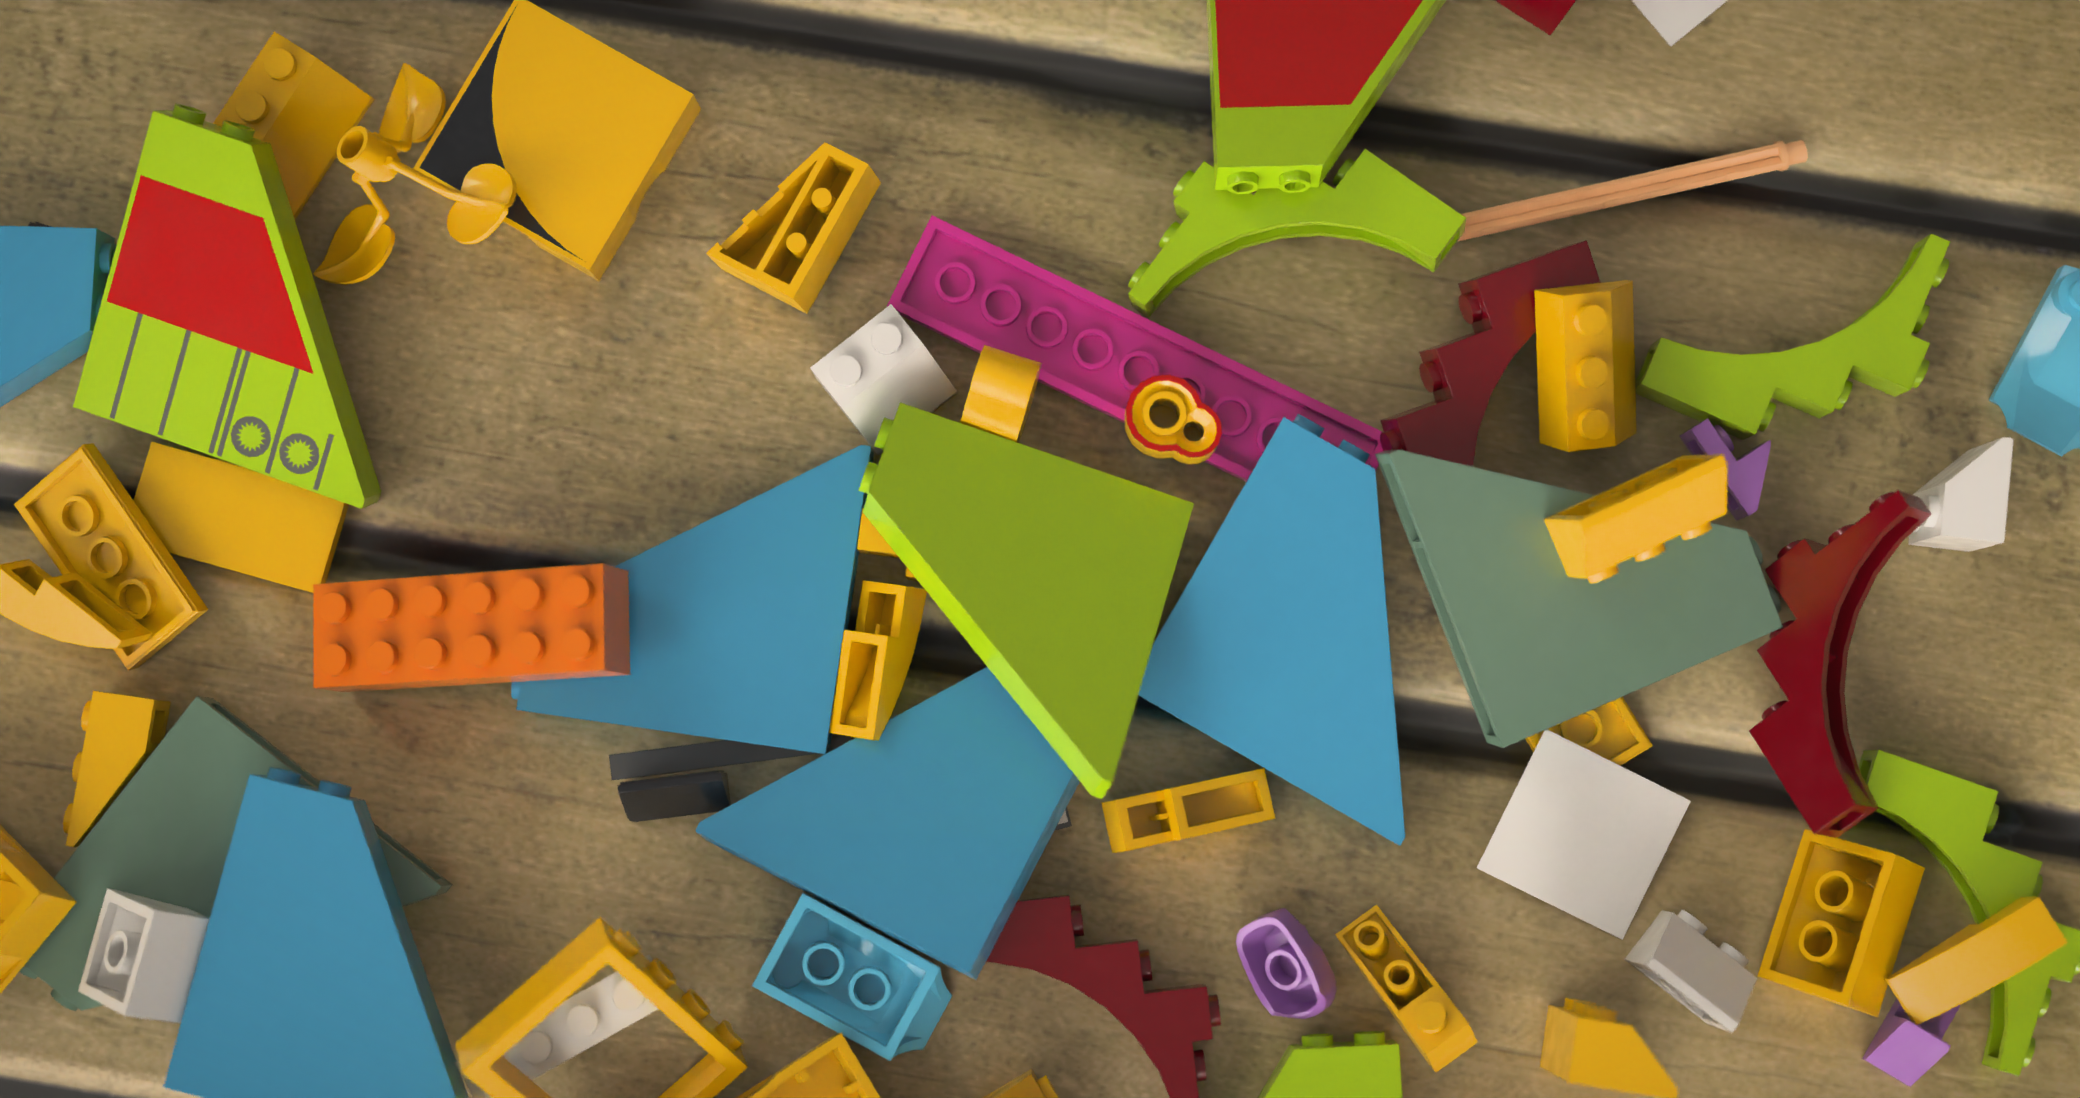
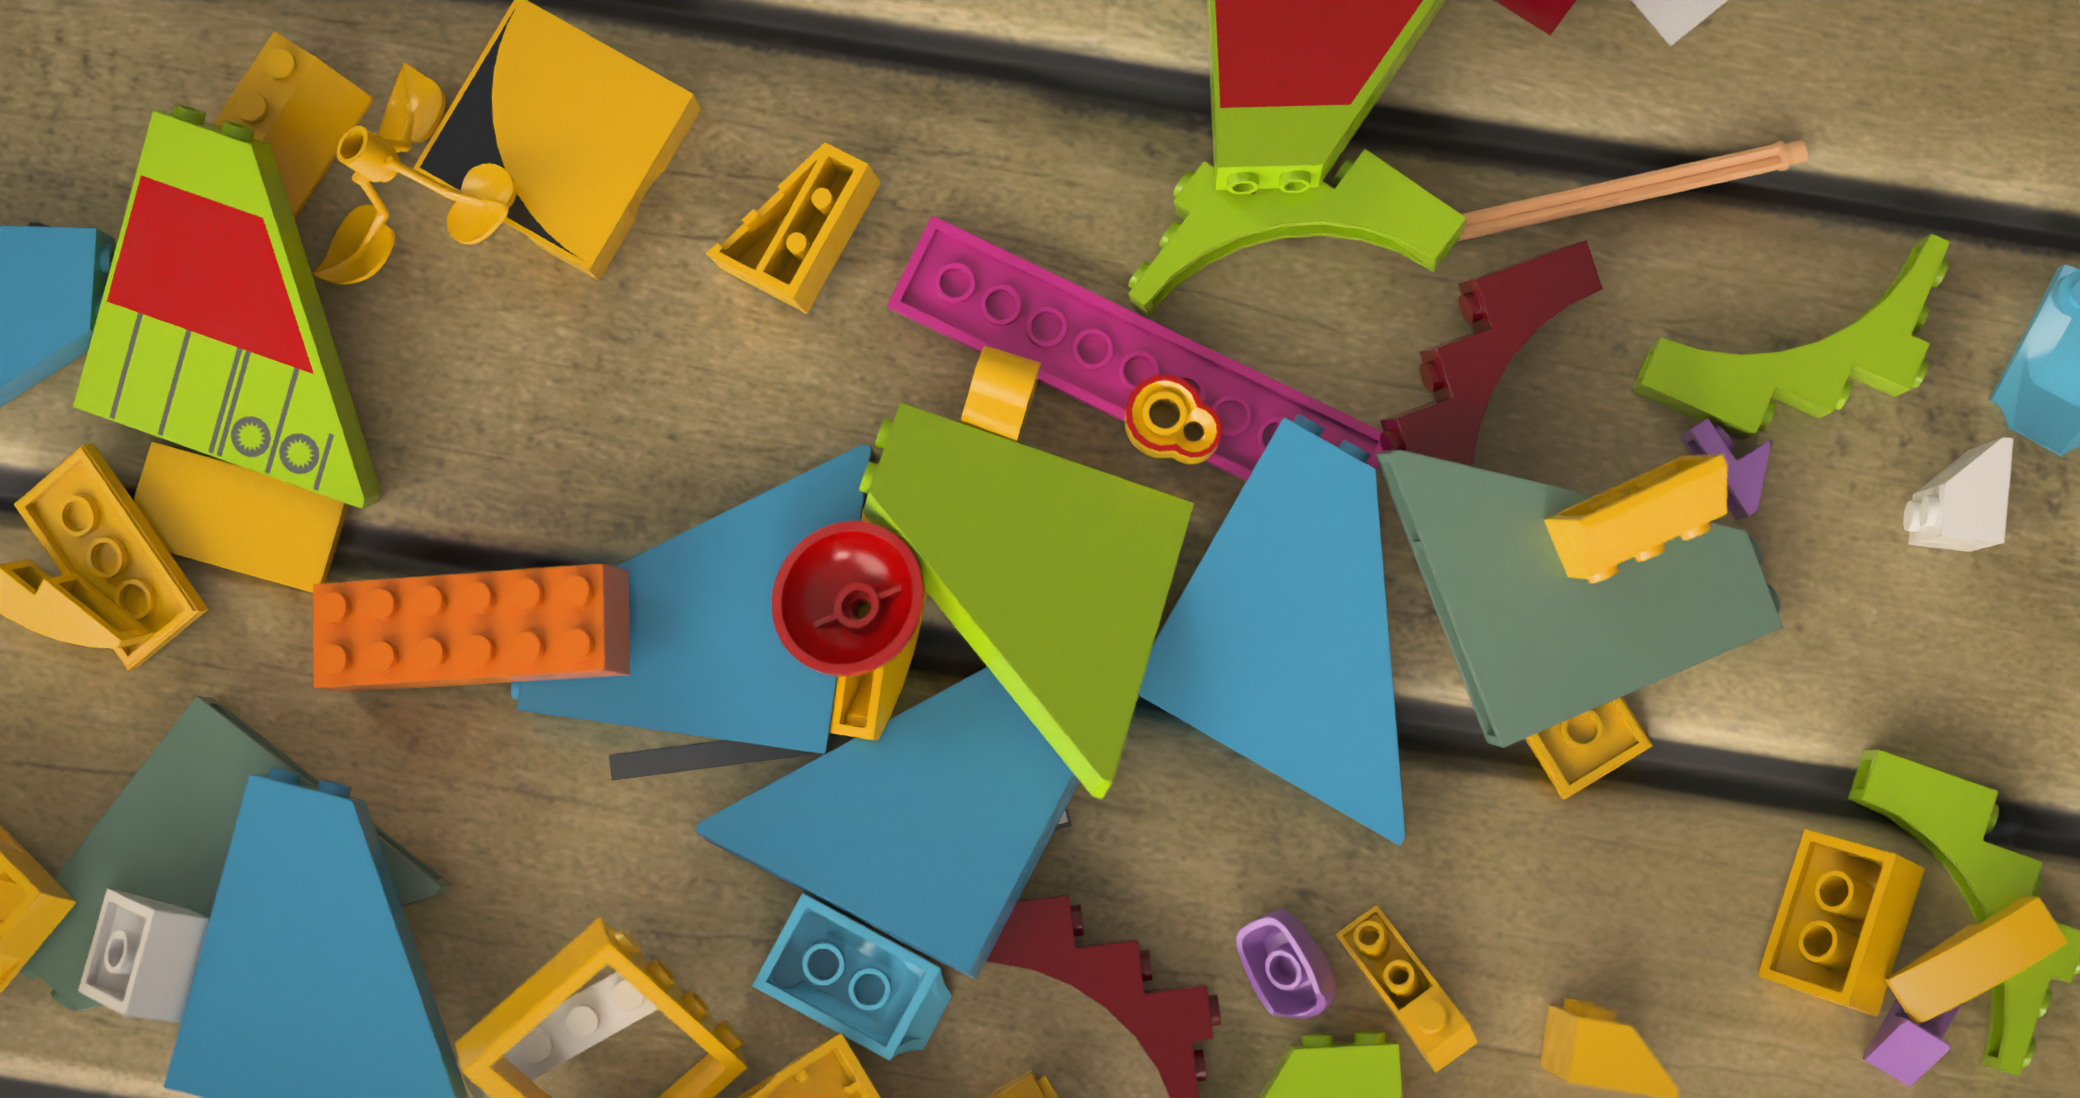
(116, 744): yellow slope -> none
(675, 795): black slope -> none
(827, 583): none -> red hat
(878, 371): white slope -> none
(1188, 810): yellow slope -> none
(1583, 834): white sticker -> none
(1586, 365): yellow slope -> none
(1694, 970): white slope -> none
(1808, 657): dark red arch -> none

